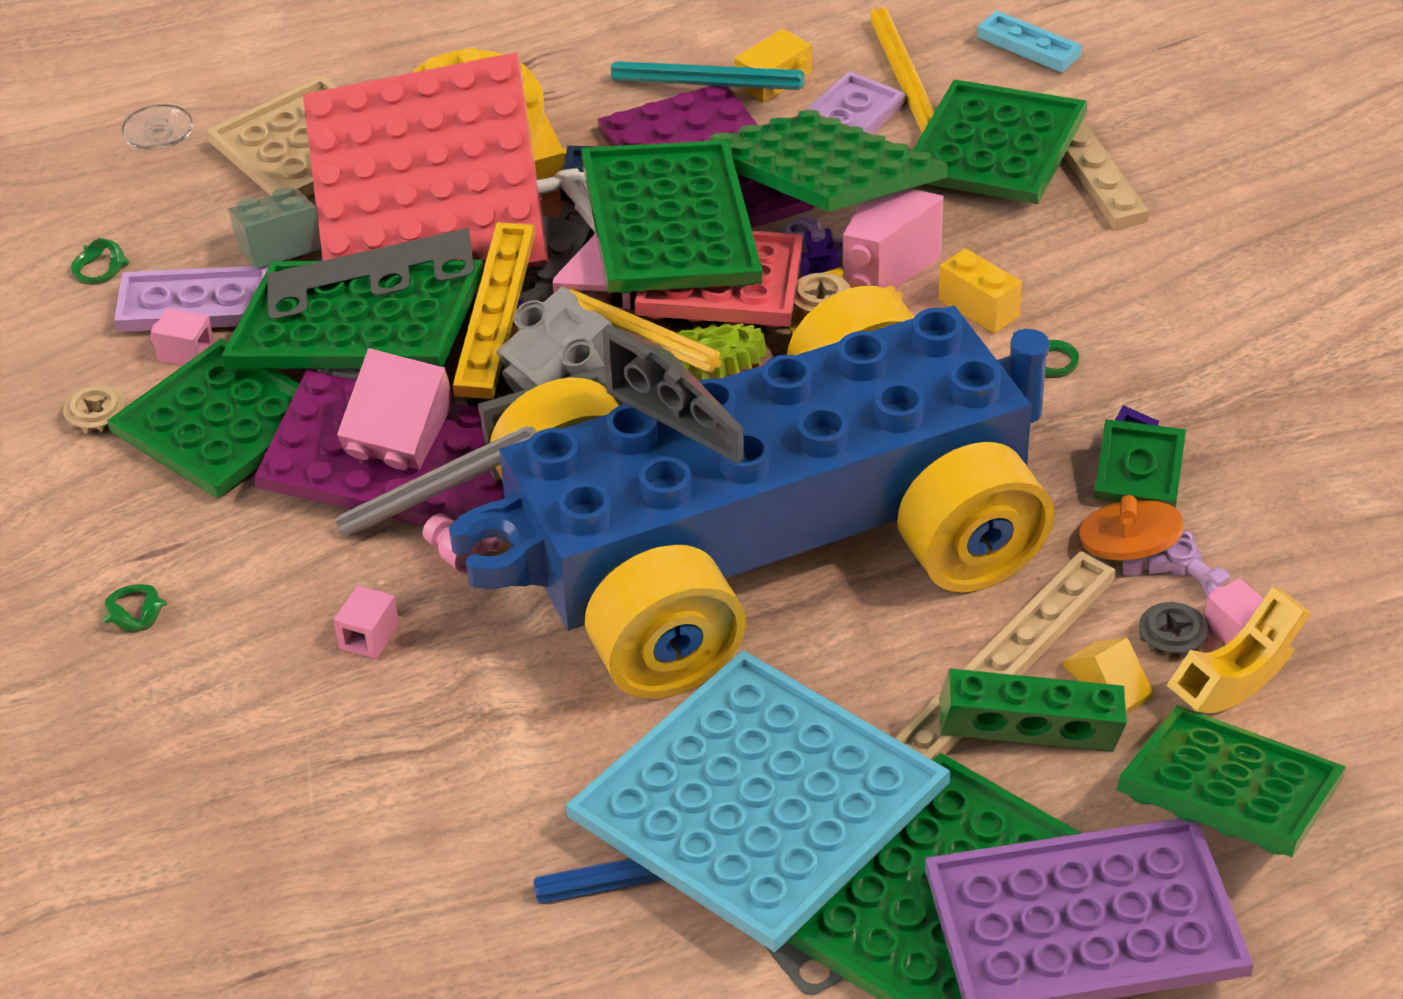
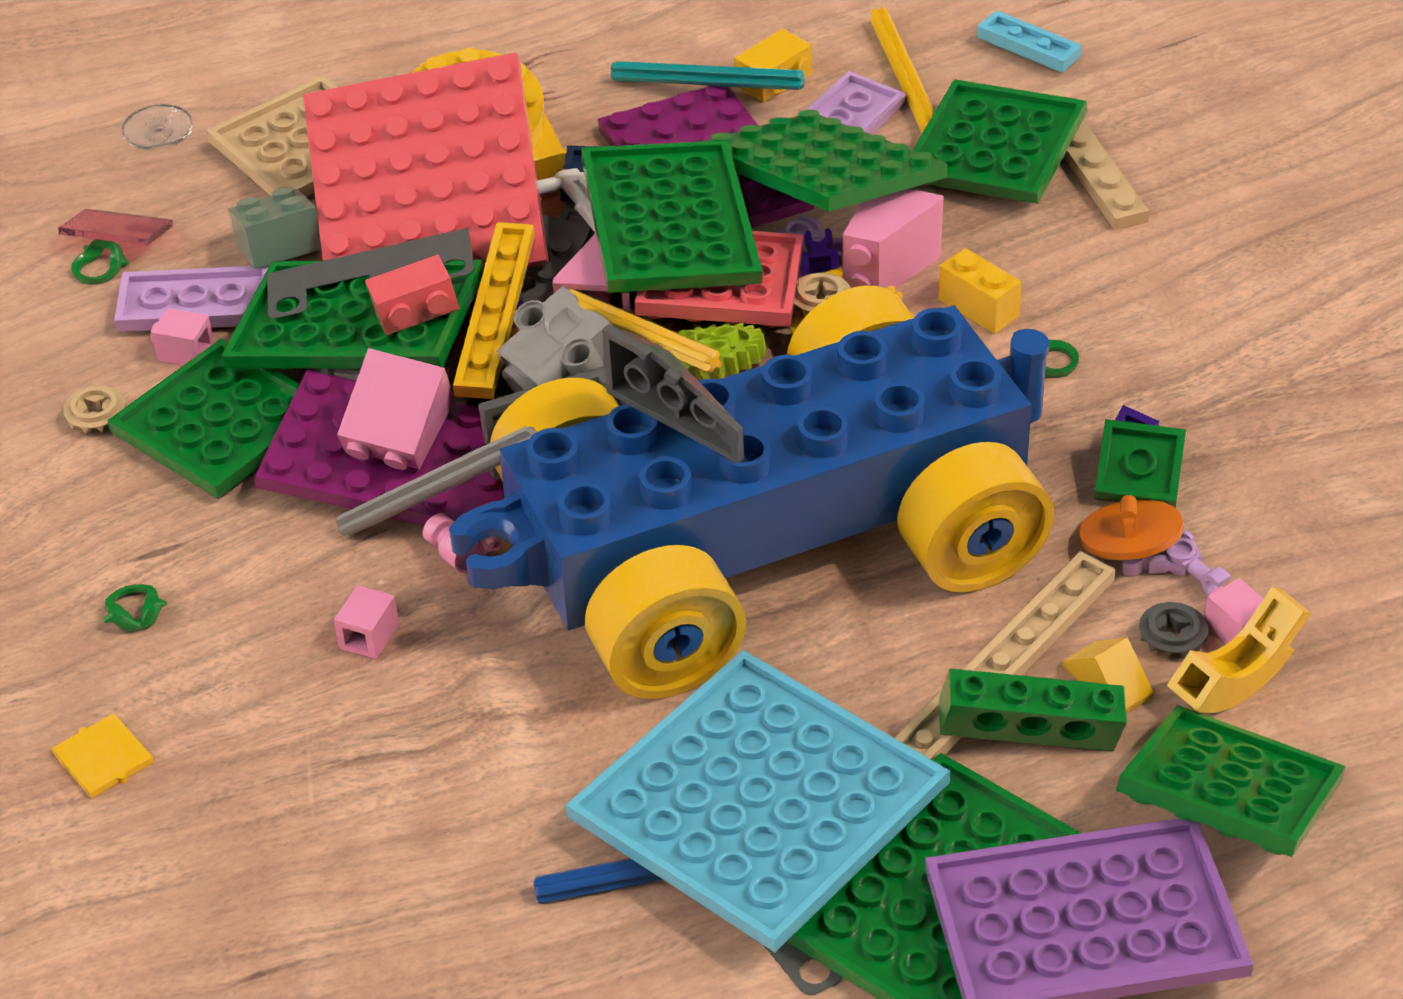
(102, 755): none -> yellow piece
(115, 226): none -> clear pink piece
(412, 294): none -> coral brick

